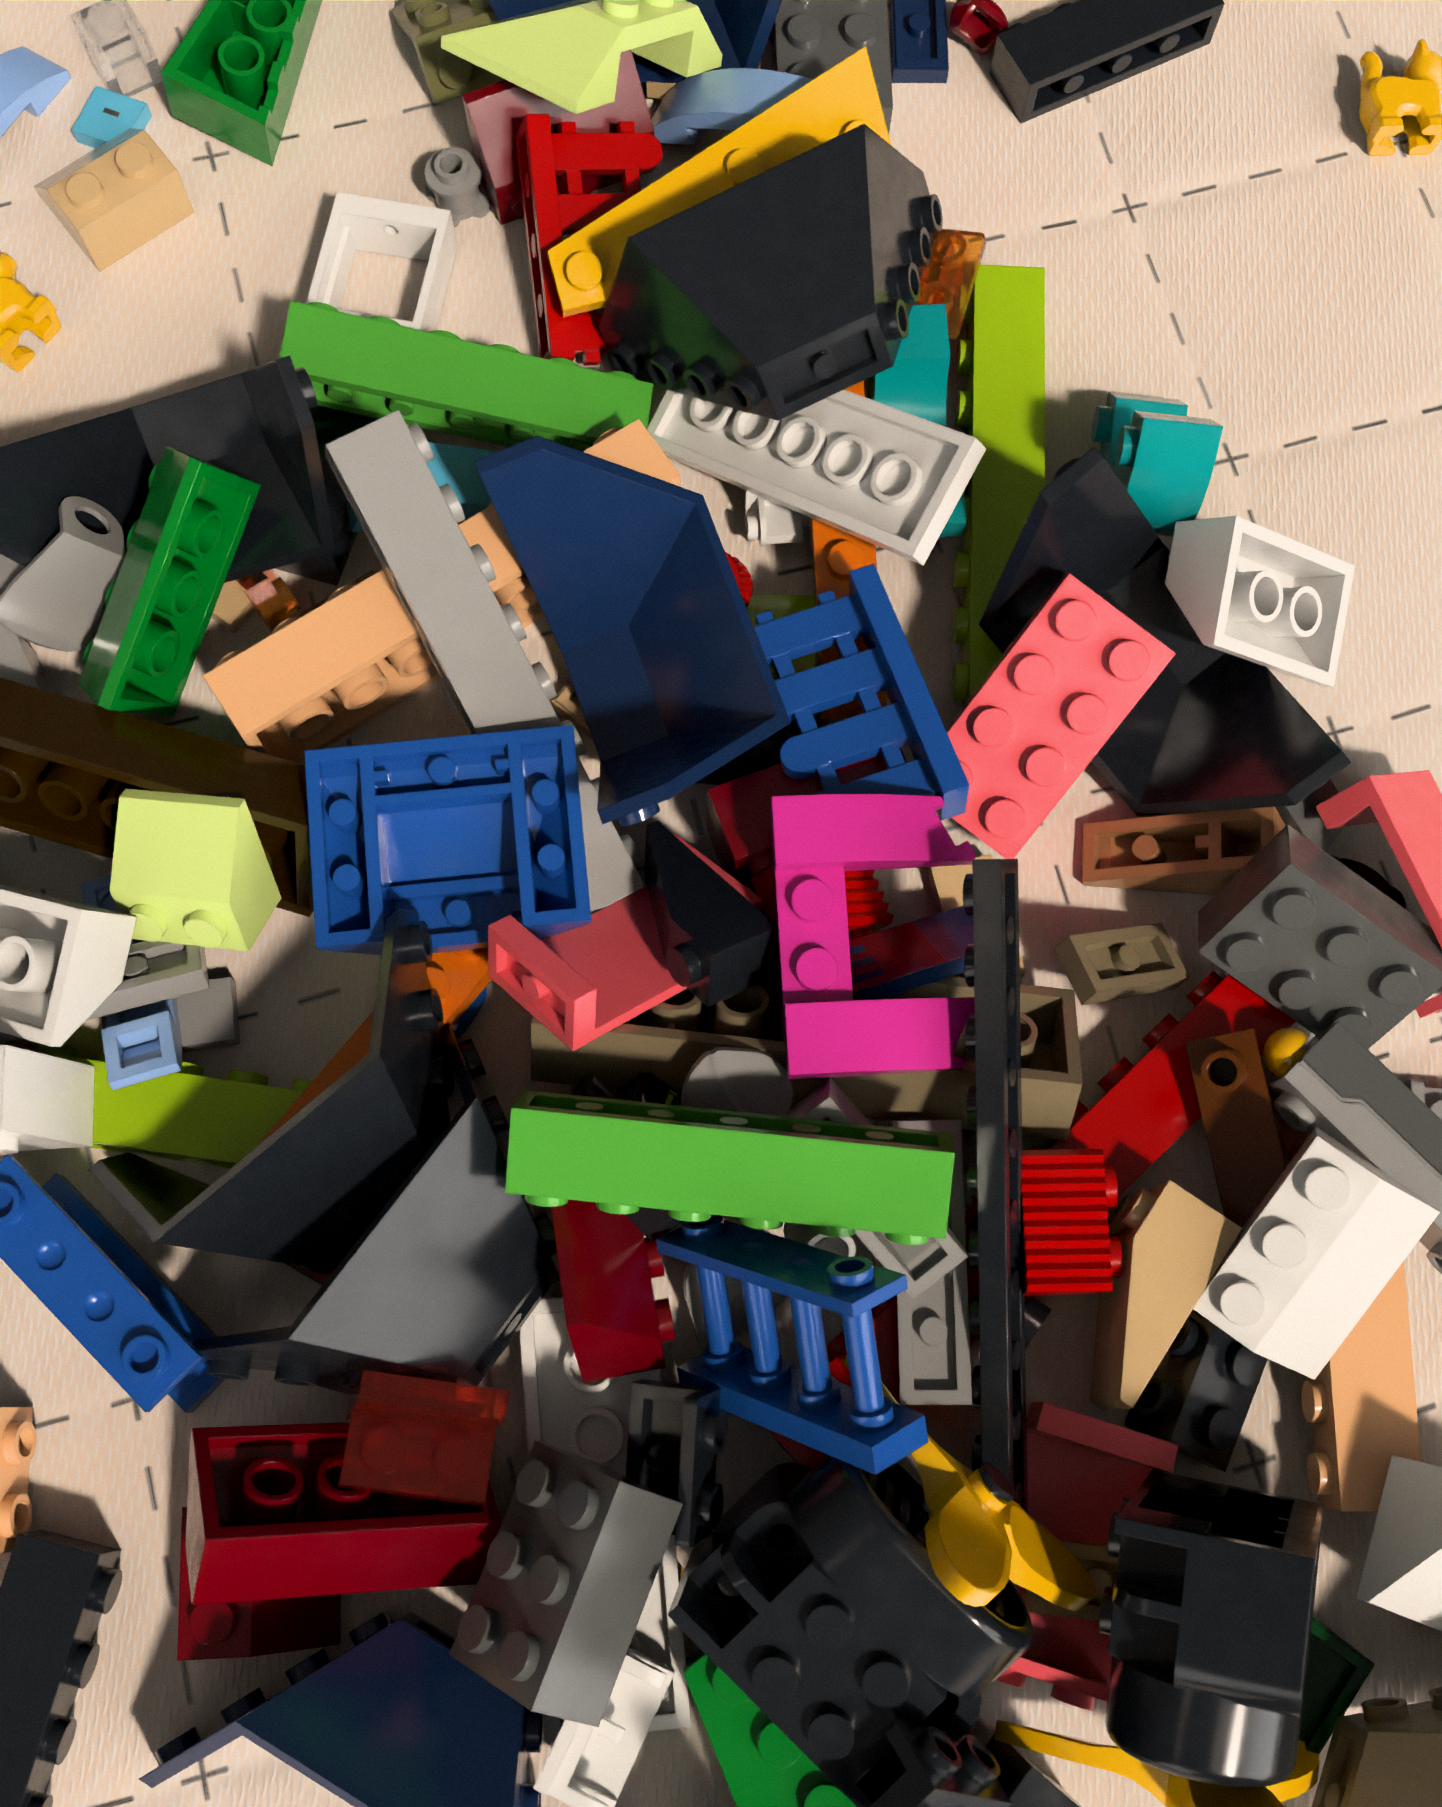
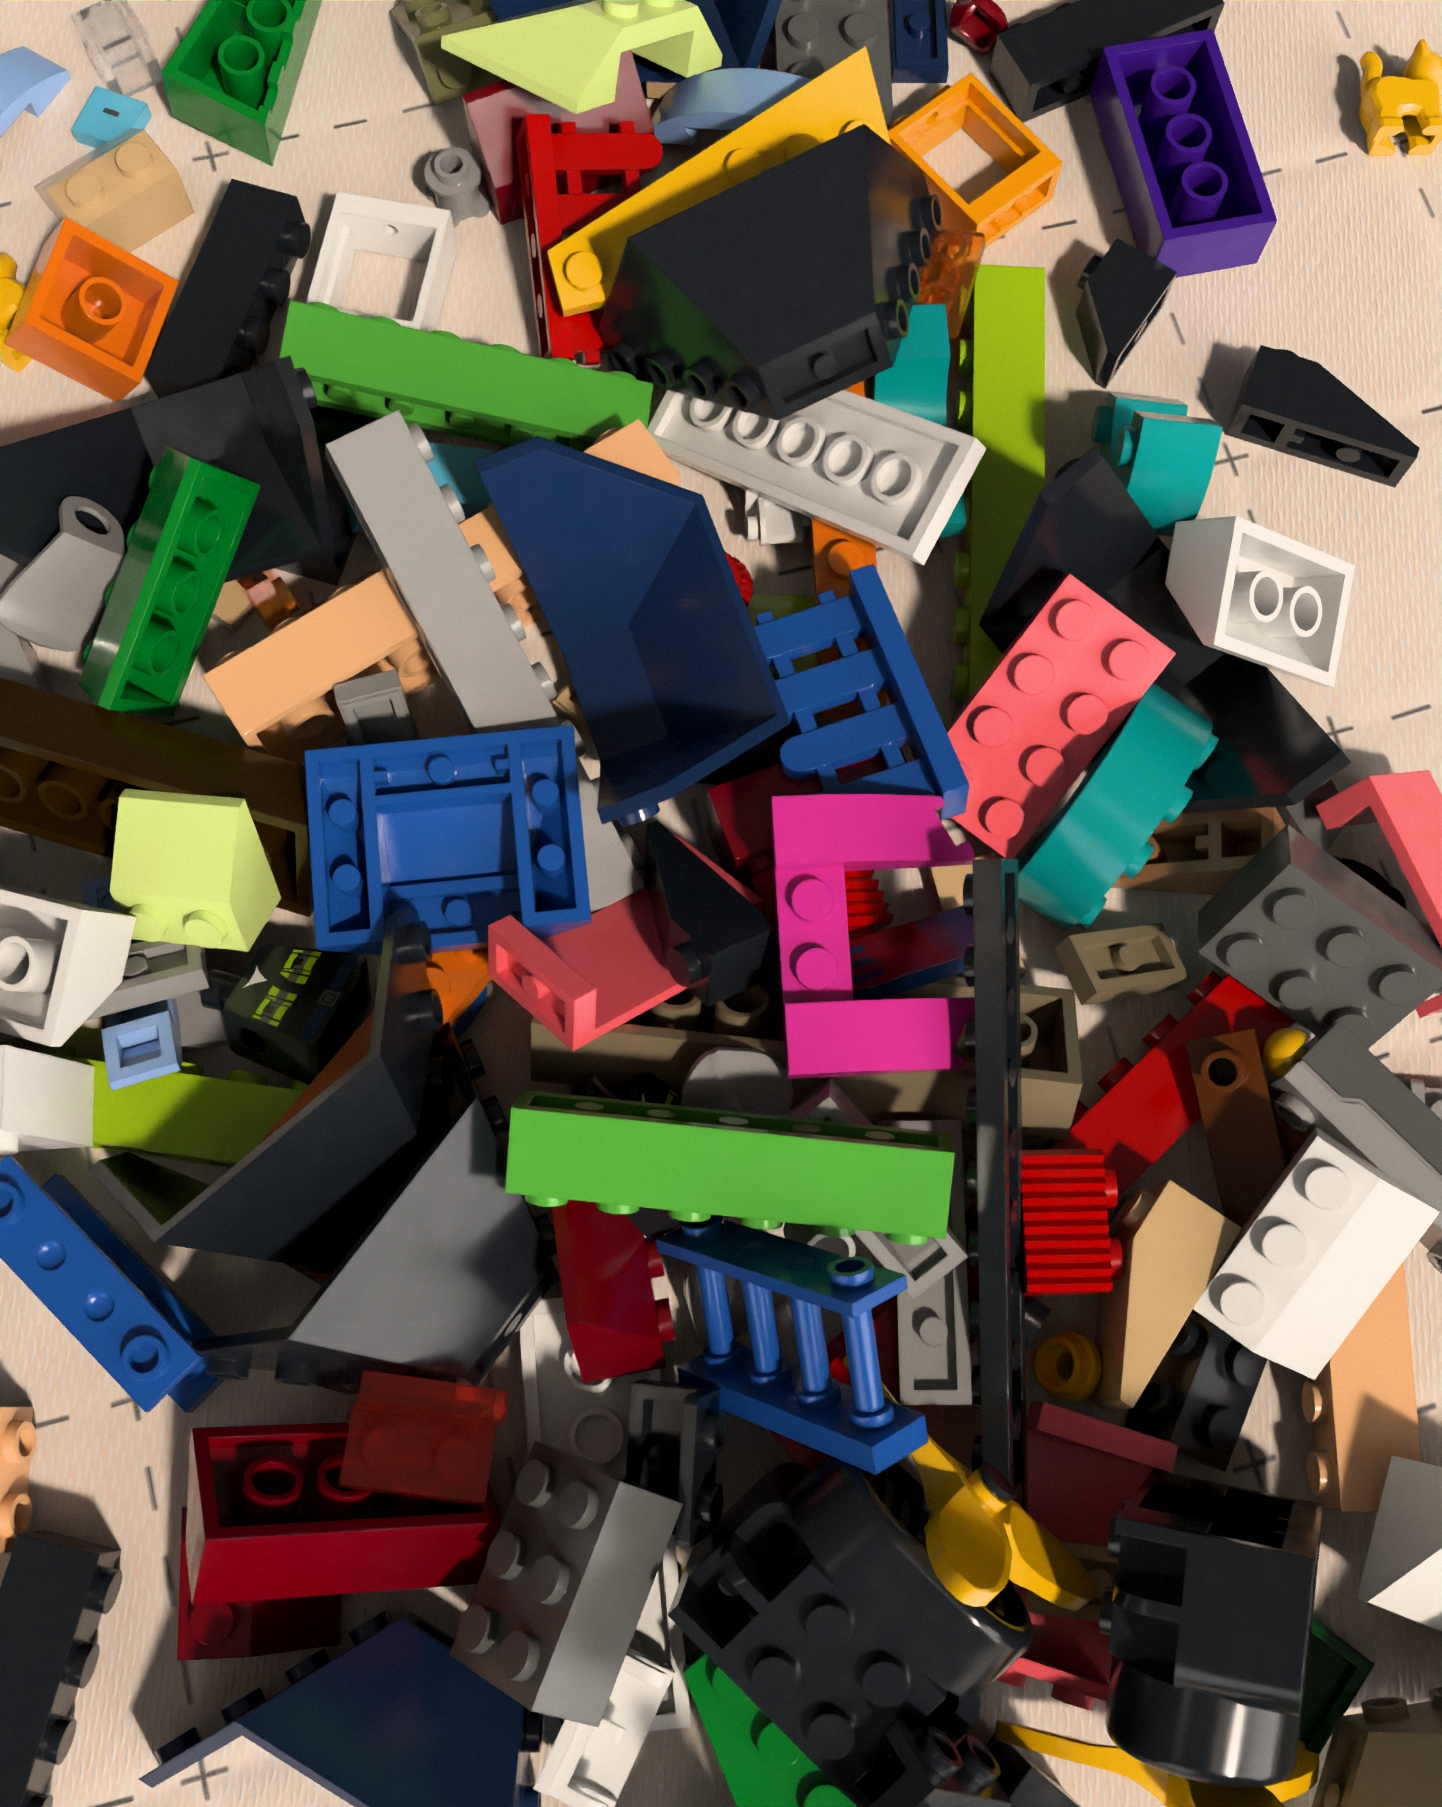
(92, 311): none -> orange brick
(231, 290): none -> black brick
(291, 1007): none -> black torso
(376, 709): none -> light grey tile
(1029, 162): none -> light orange window
(1054, 1361): none -> plate
(1115, 811): none -> teal brick
(1119, 305): none -> black slope
(1182, 153): none -> dark purple brick
(1315, 417): none -> black slope

